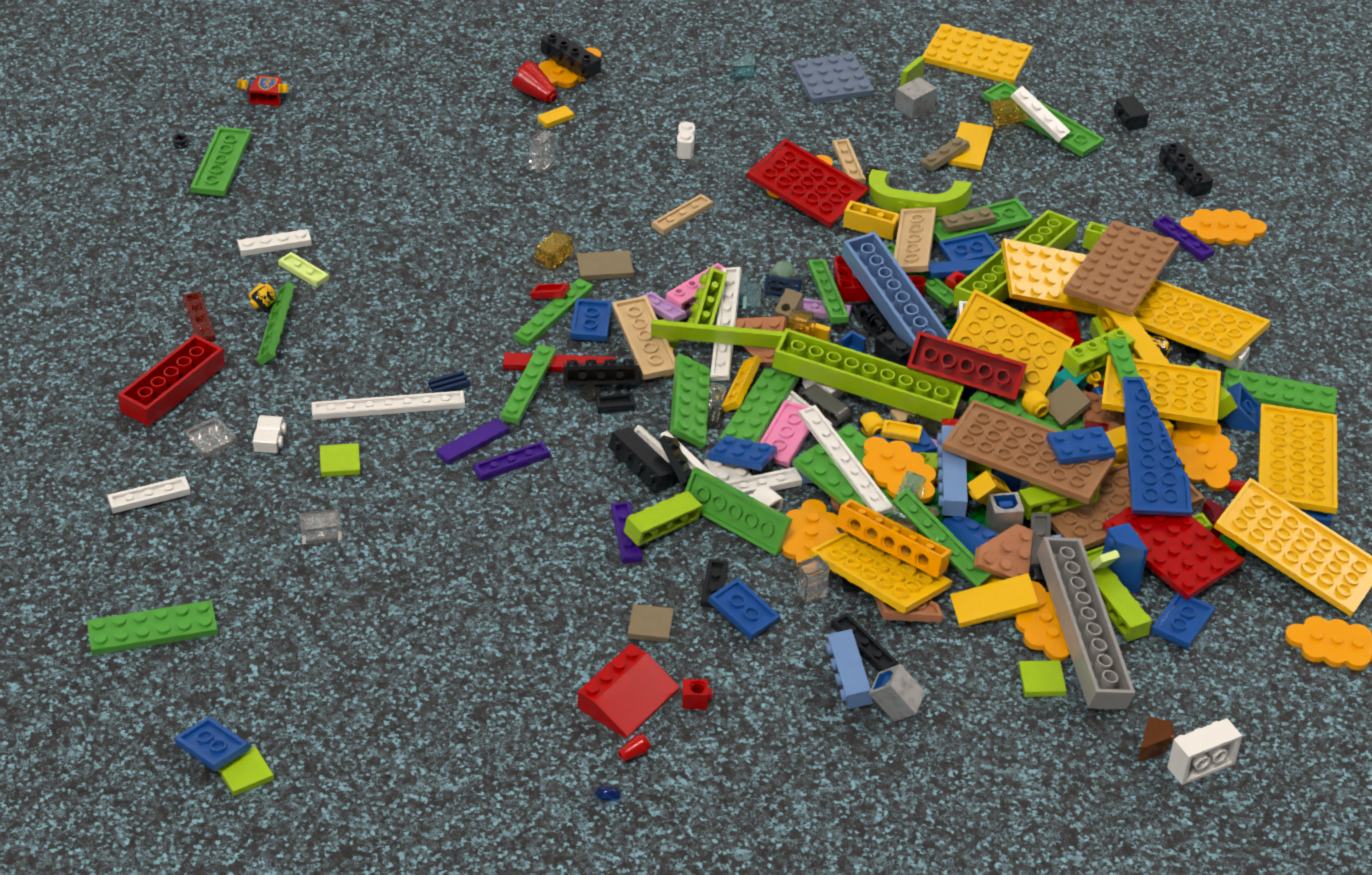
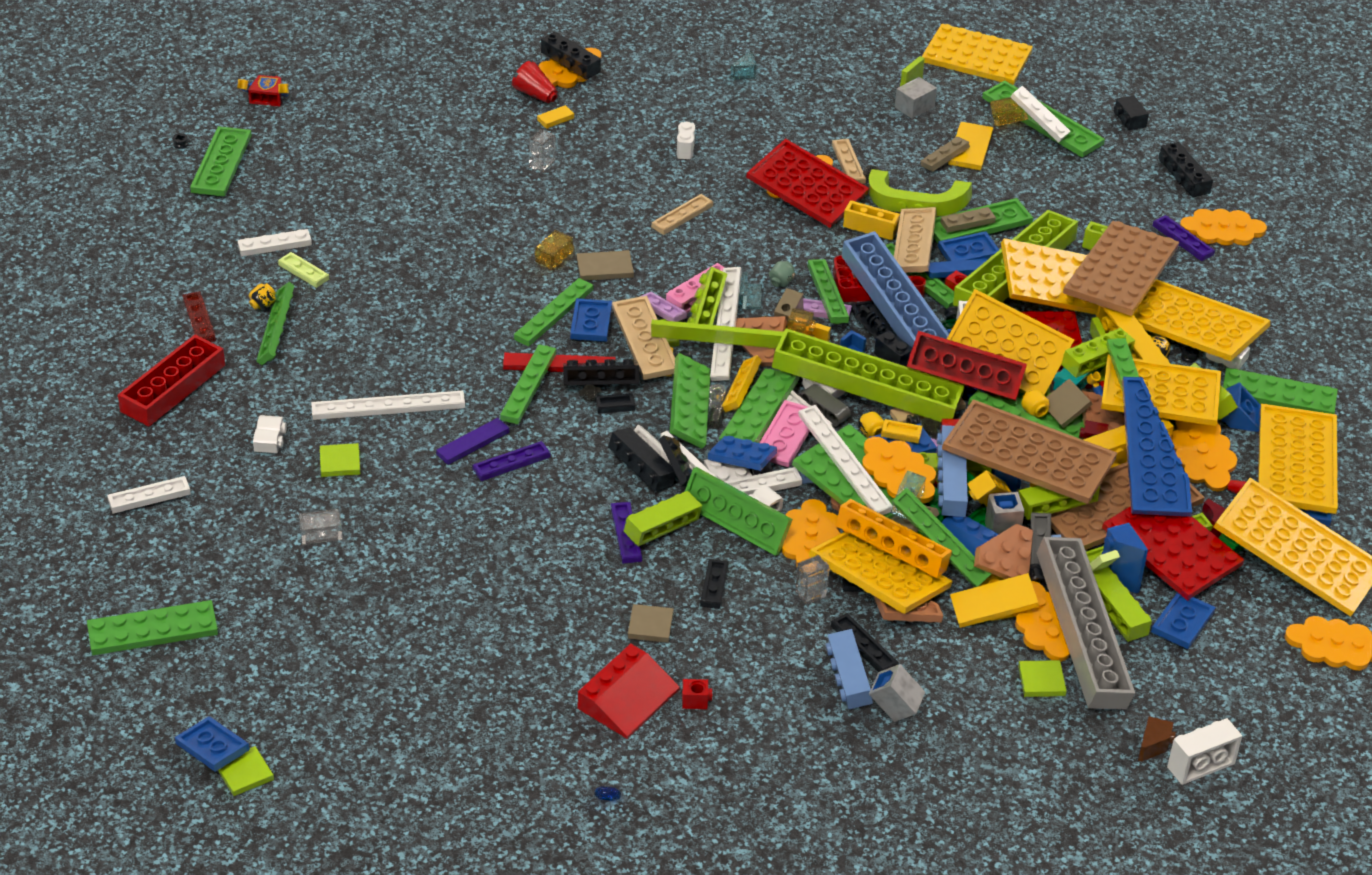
(210, 437): clear plate -> none
(449, 382): dark blue tile -> none
(548, 291): red tile -> none
(635, 747): red cone -> none
(744, 608): blue plate -> none
(779, 285): dark blue tile -> none
(832, 78): sand blue plate -> none
(1080, 445): blue plate -> none

